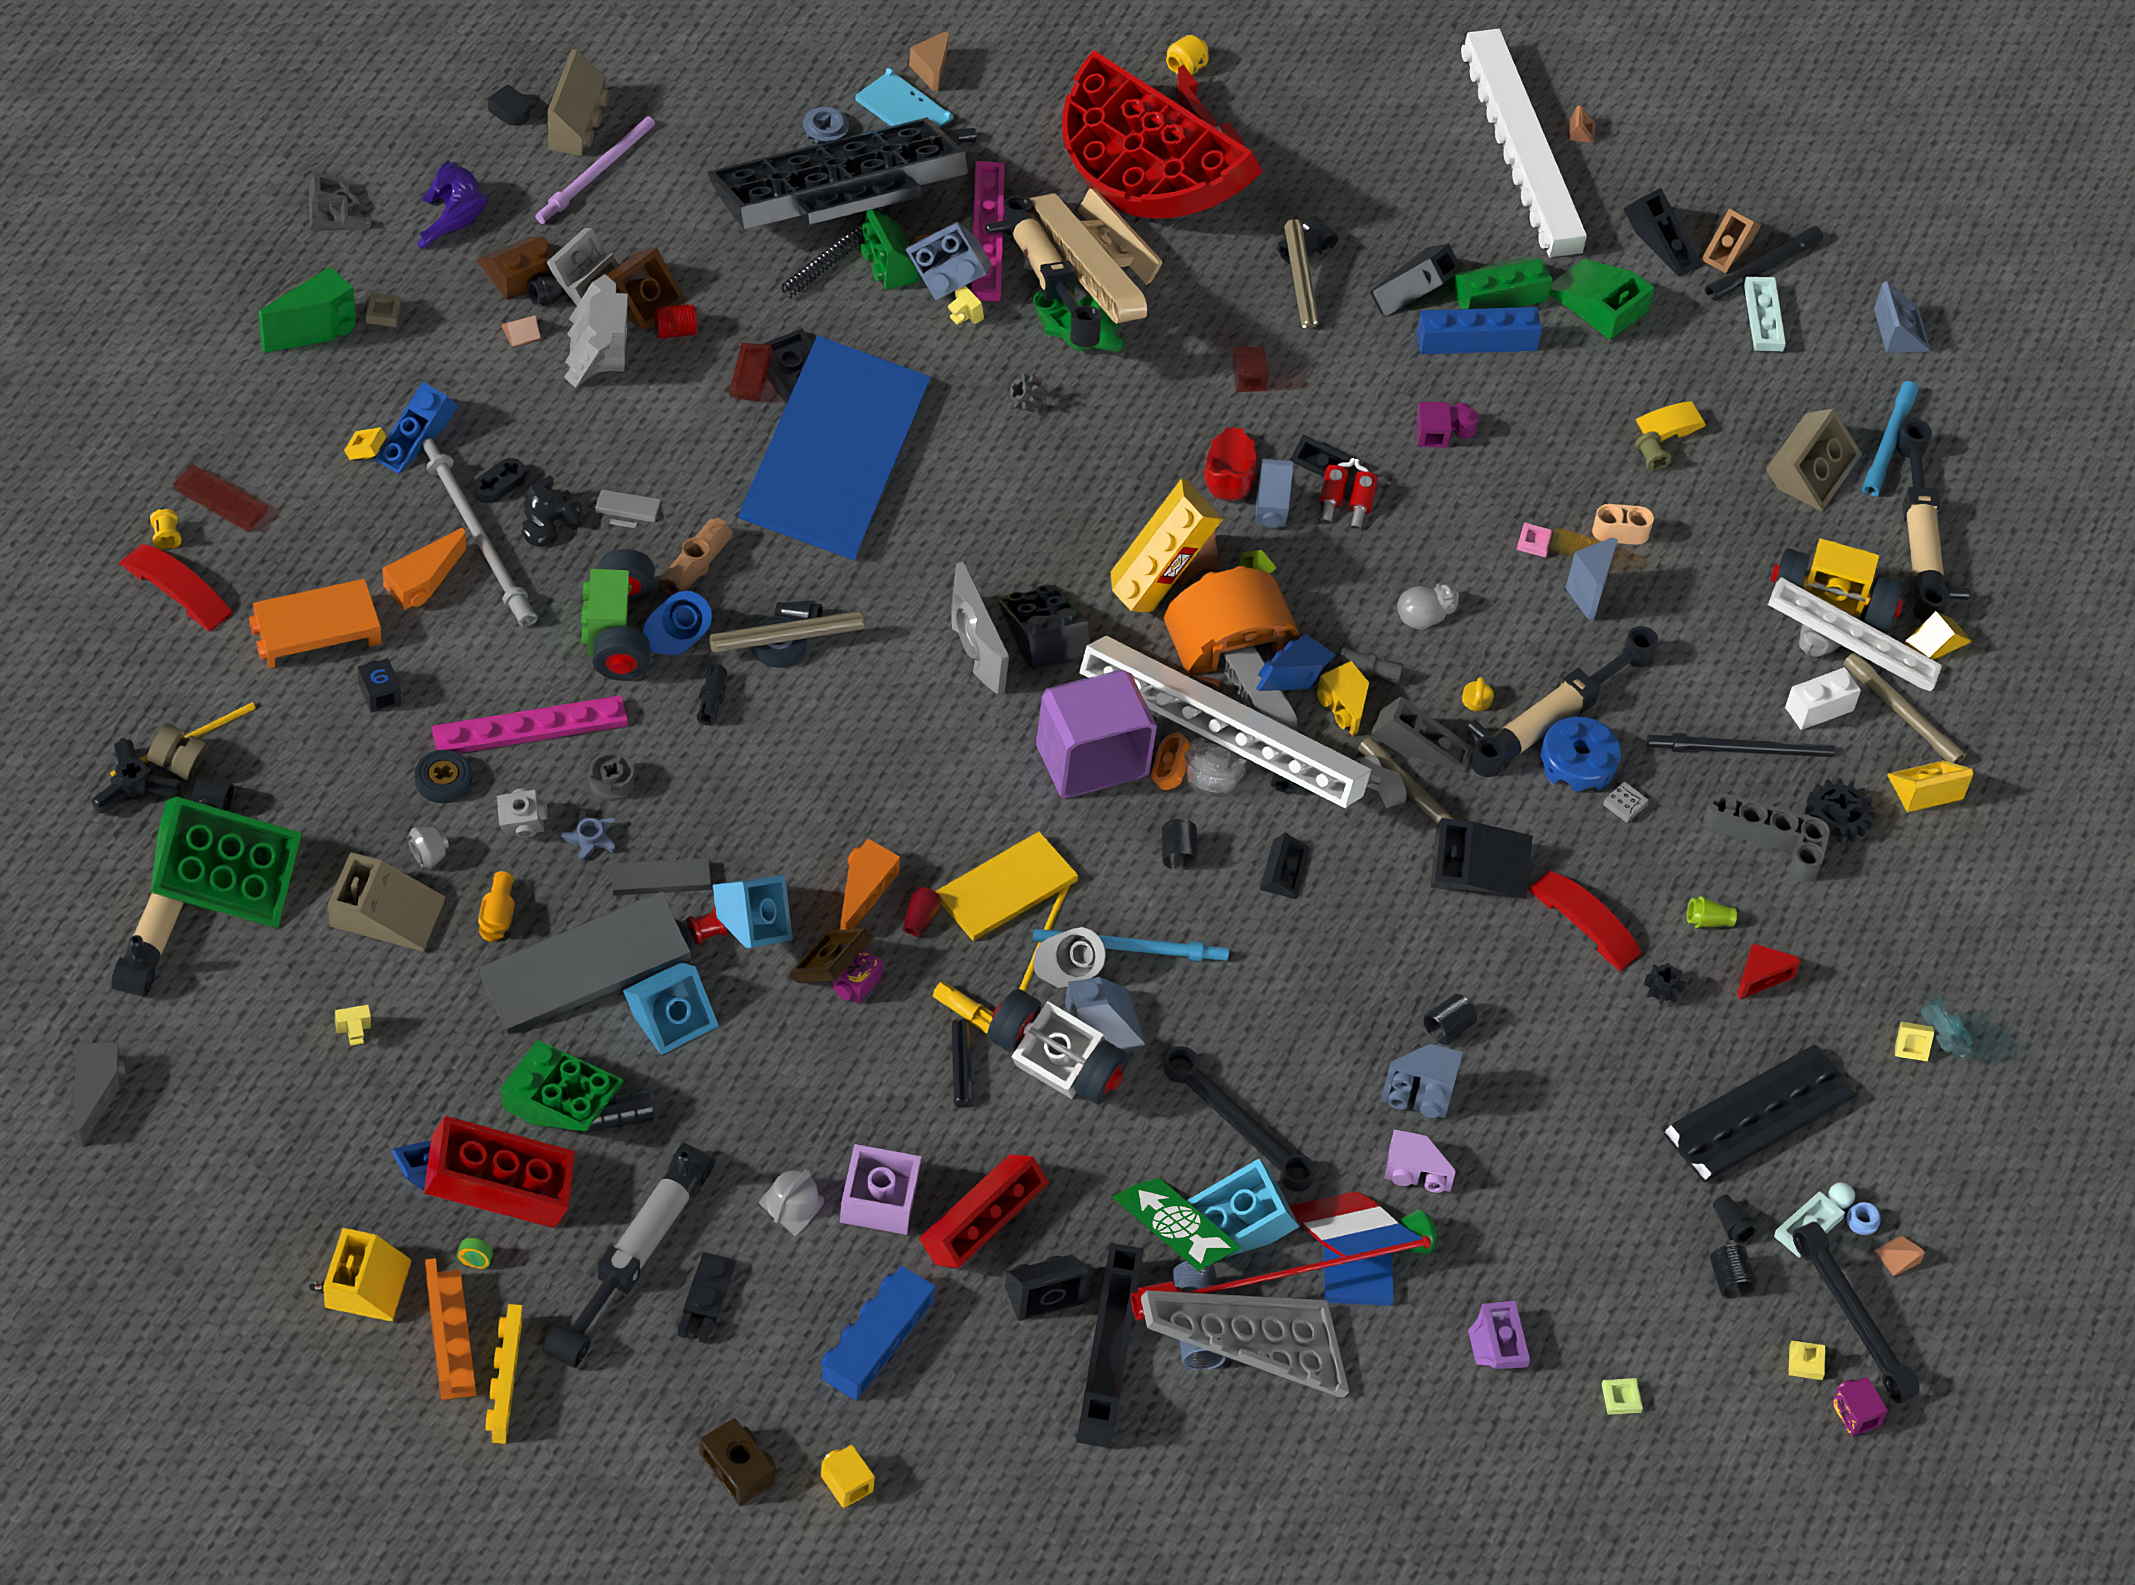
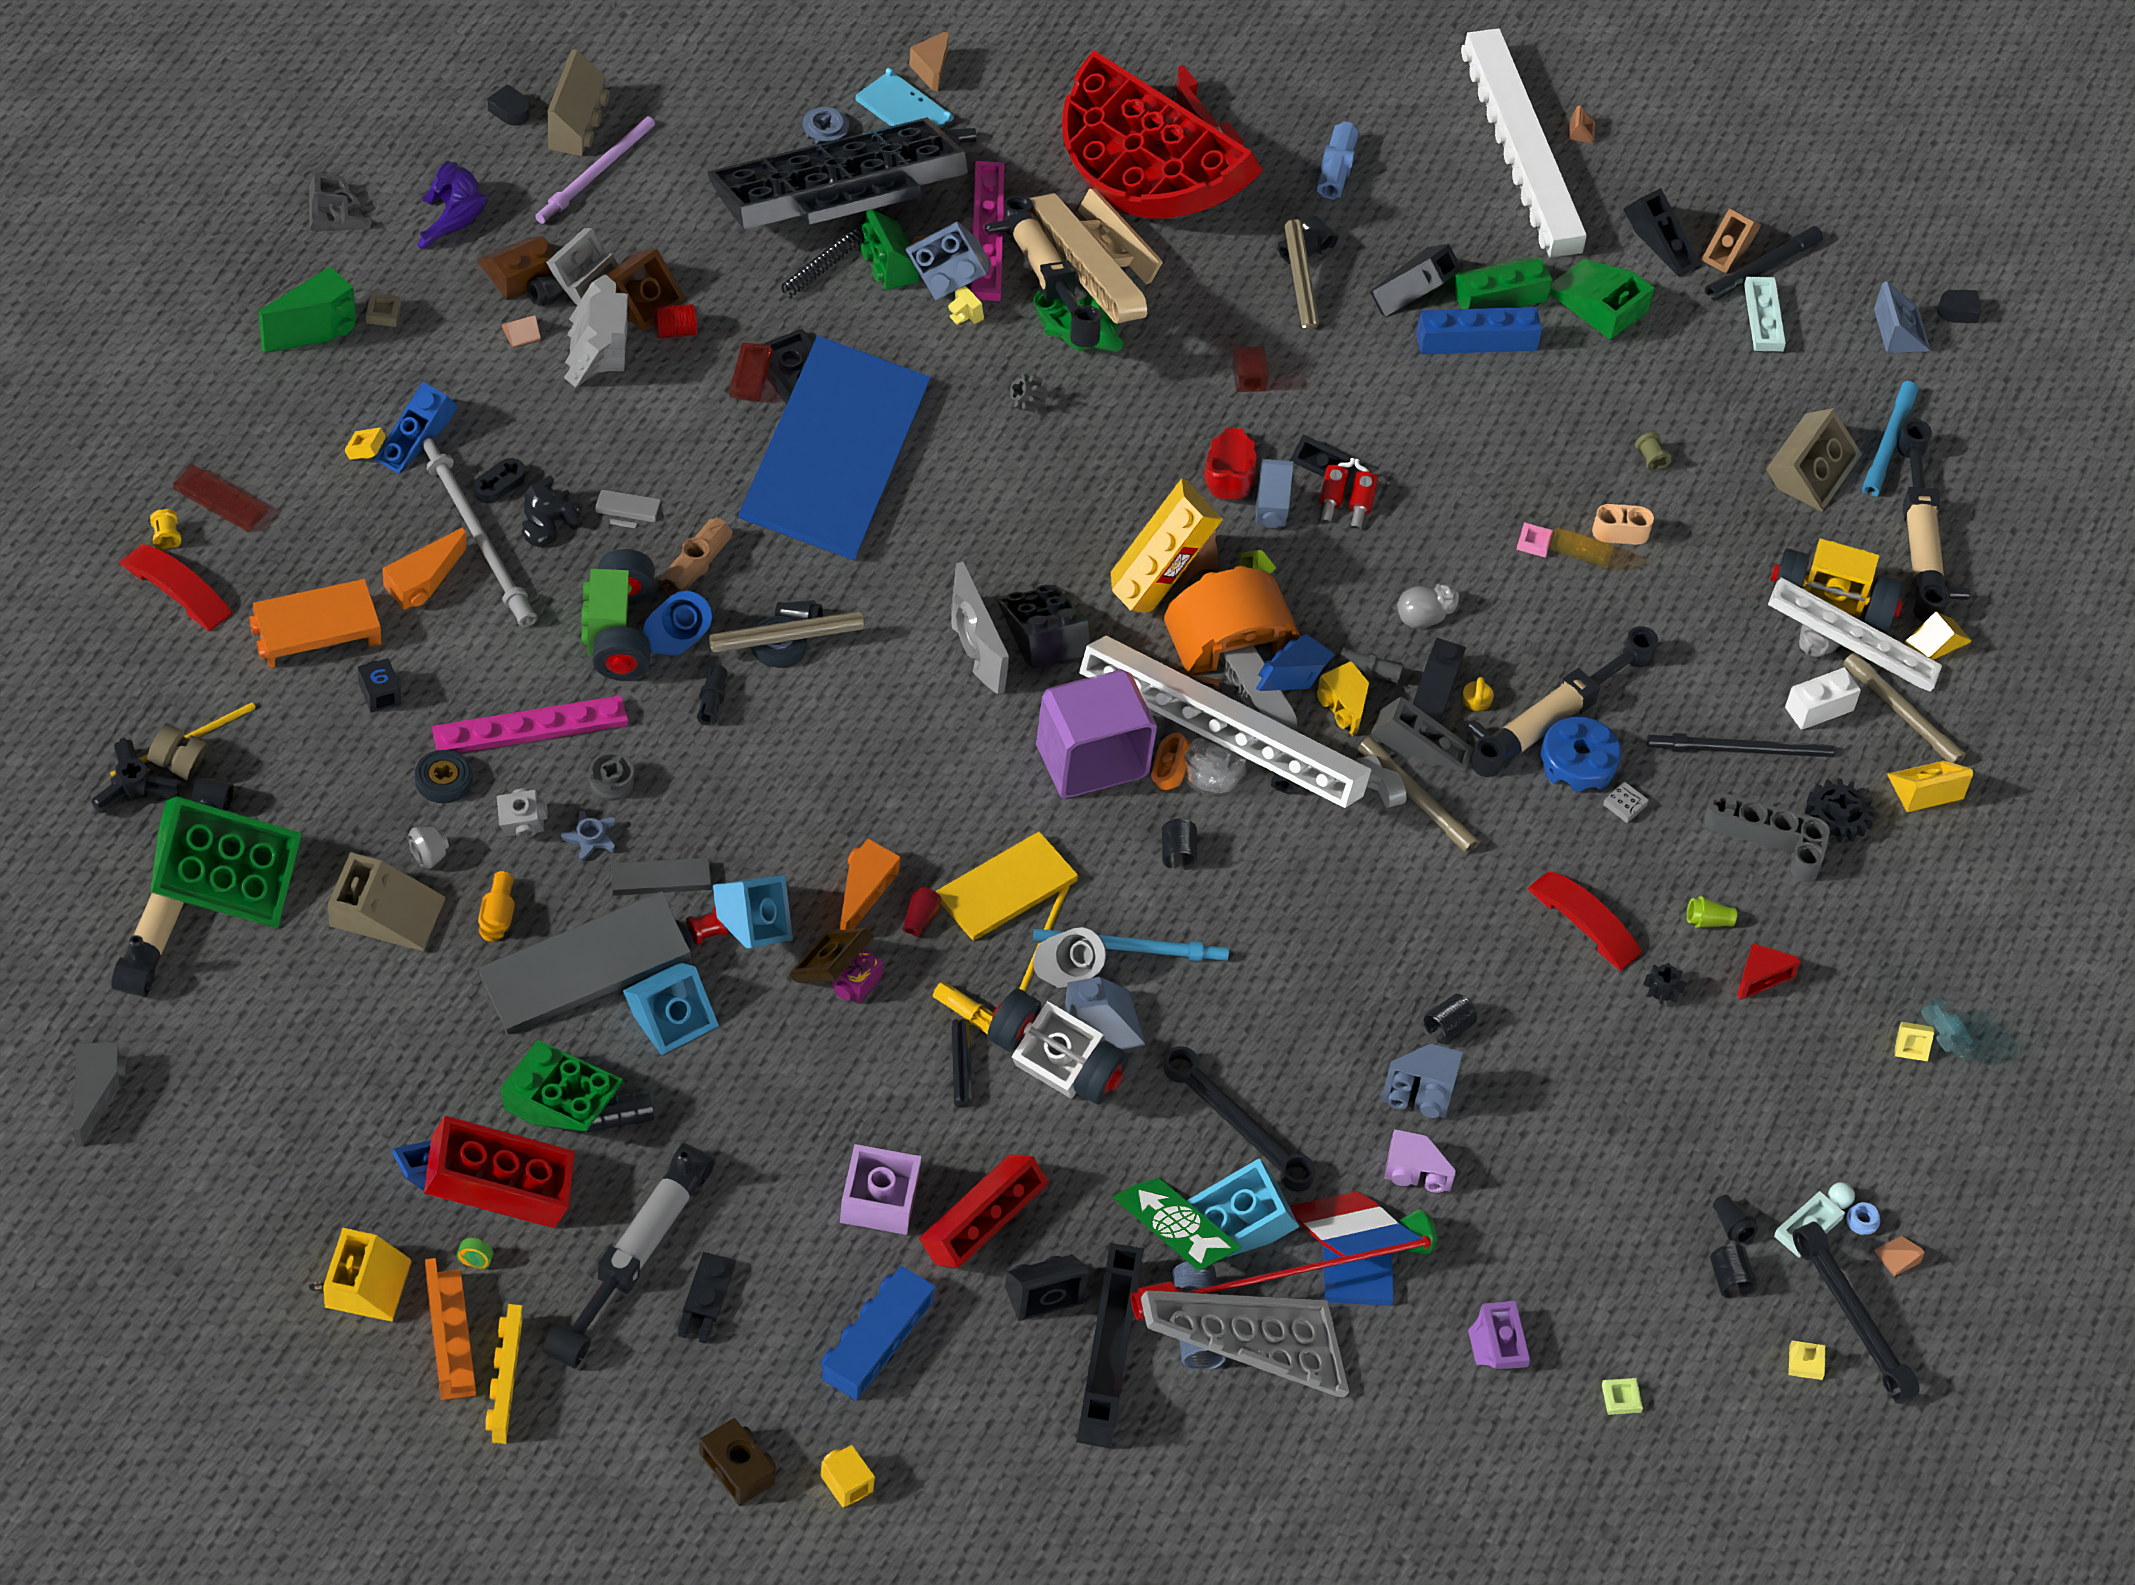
(353, 1022): light yellow tile -> none
(793, 1200): light grey piece -> none
(1188, 52): yellow head -> none
(1285, 866): black slope -> none
(1337, 160): none -> medium blue piece
(1438, 419): magenta brick -> none
(1439, 678): none -> black slope
(1481, 859): black slope -> none
(1589, 575): sand blue slope -> none
(1671, 420): yellow slope -> none
(1760, 1112): black plate -> none
(1859, 1406): magenta brick -> none
(1960, 306): none -> black piece

